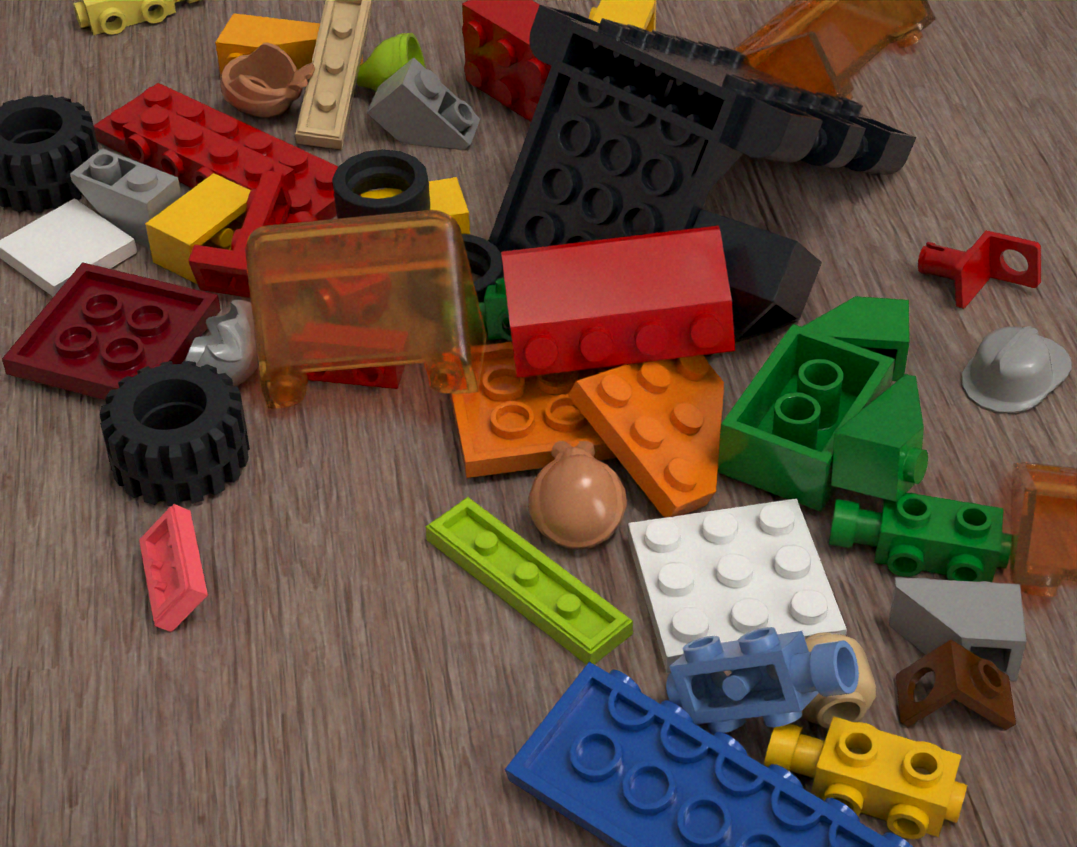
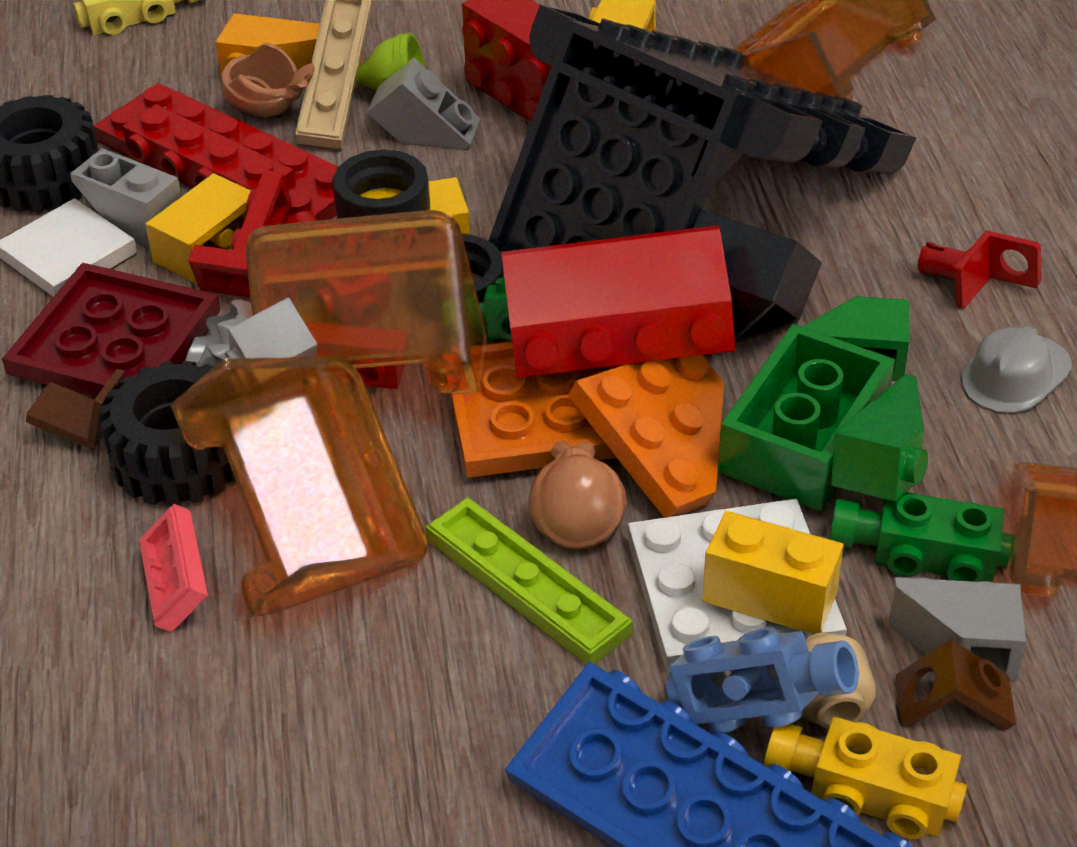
(72, 413): none -> reddish brown bracket
(272, 334): none -> light grey slope
(309, 474): none -> clear orange windscreen
(772, 572): none -> yellow brick

